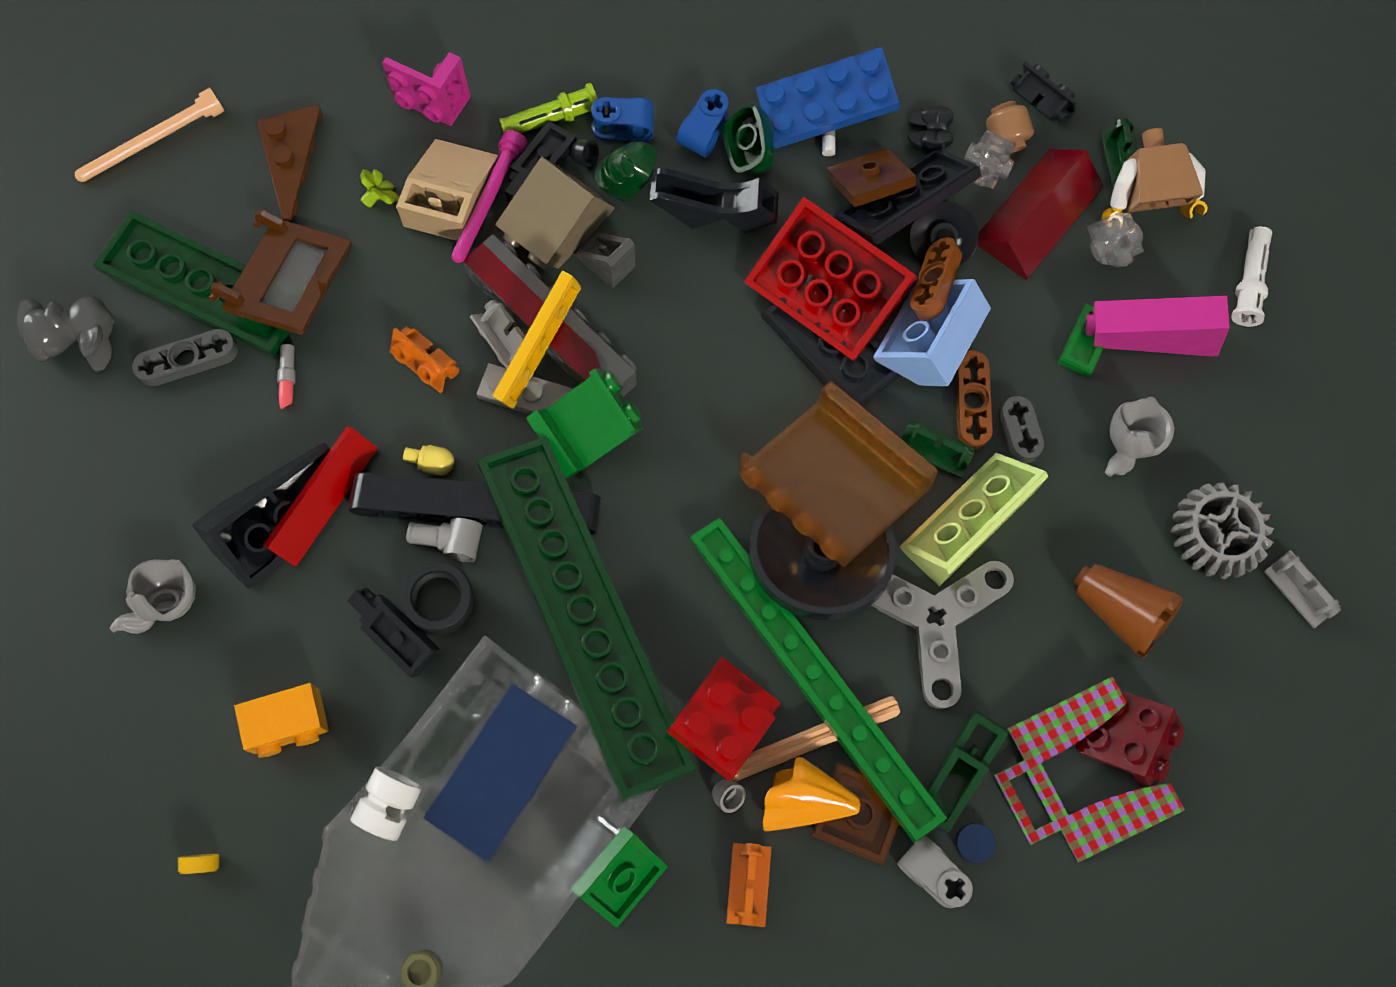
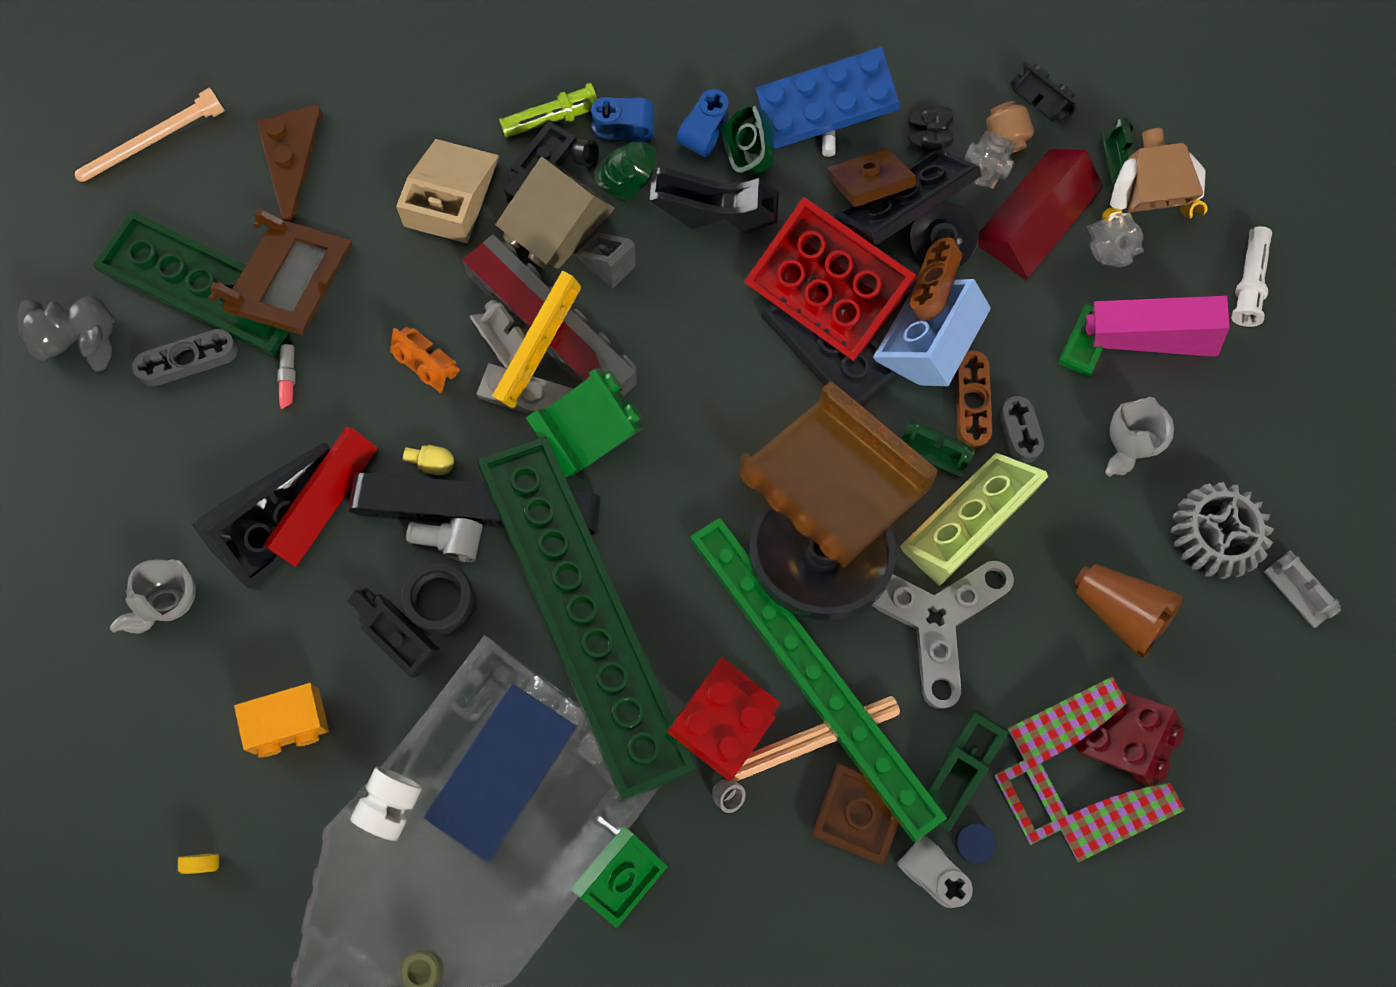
(377, 188): lime plant -> none
(436, 97): dark pink bracket -> none
(510, 149): dark pink piece -> none
(749, 884): orange hinge -> none
(806, 797): light orange hat -> none

